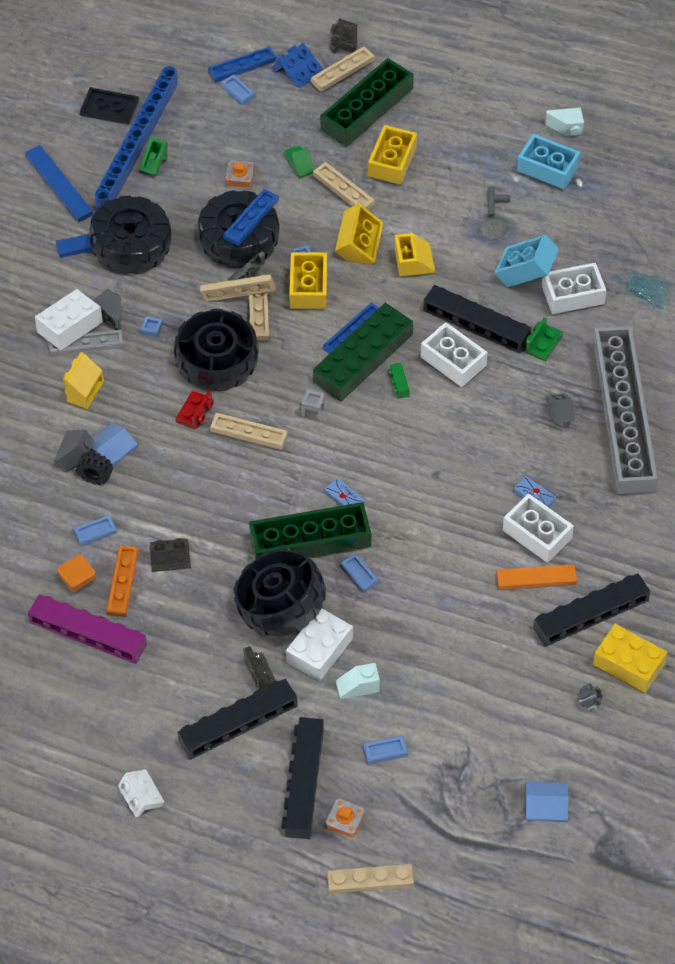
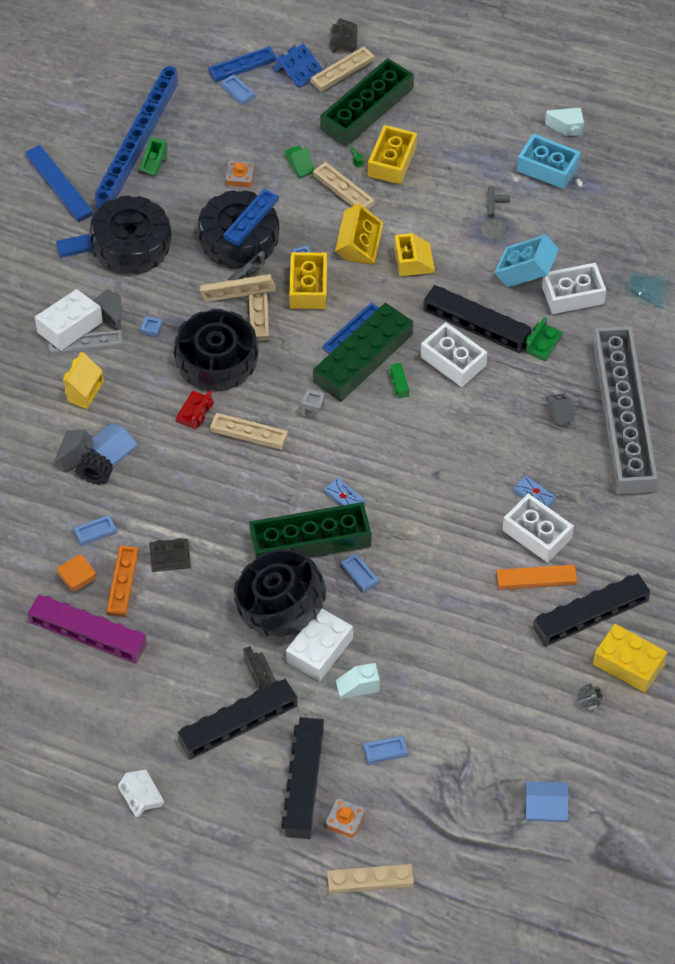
(109, 106): black tile -> none
(357, 160): none -> green hand

